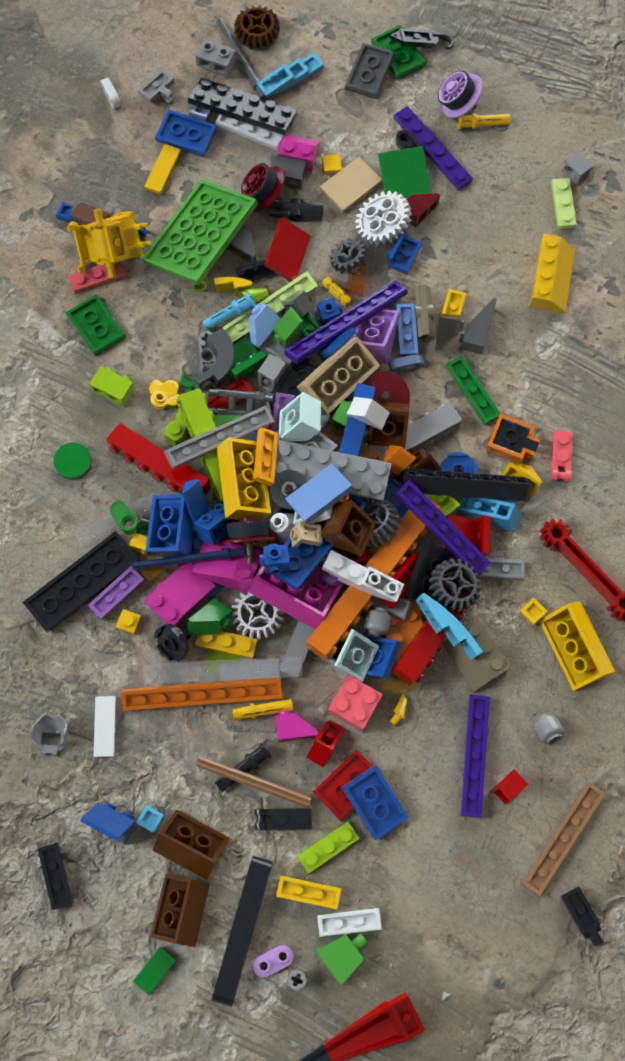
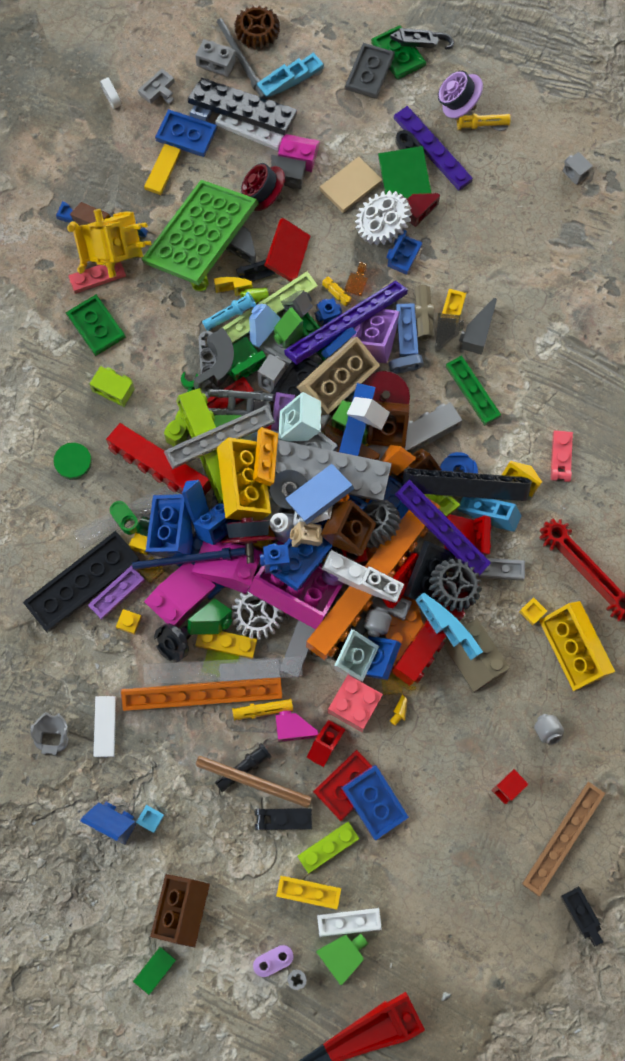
(55, 876): black plate -> none
(165, 391): yellow plate -> none
(190, 844): reddish brown slope -> none
(242, 931): black beam -> none
(296, 210): black piece -> none
(331, 164): yellow tile -> none
(348, 255): dark grey gear -> none
(475, 756): dark purple plate -> none
(513, 439): piece -> none
(552, 274): yellow slope -> none
(563, 203): yellowish green plate -> none

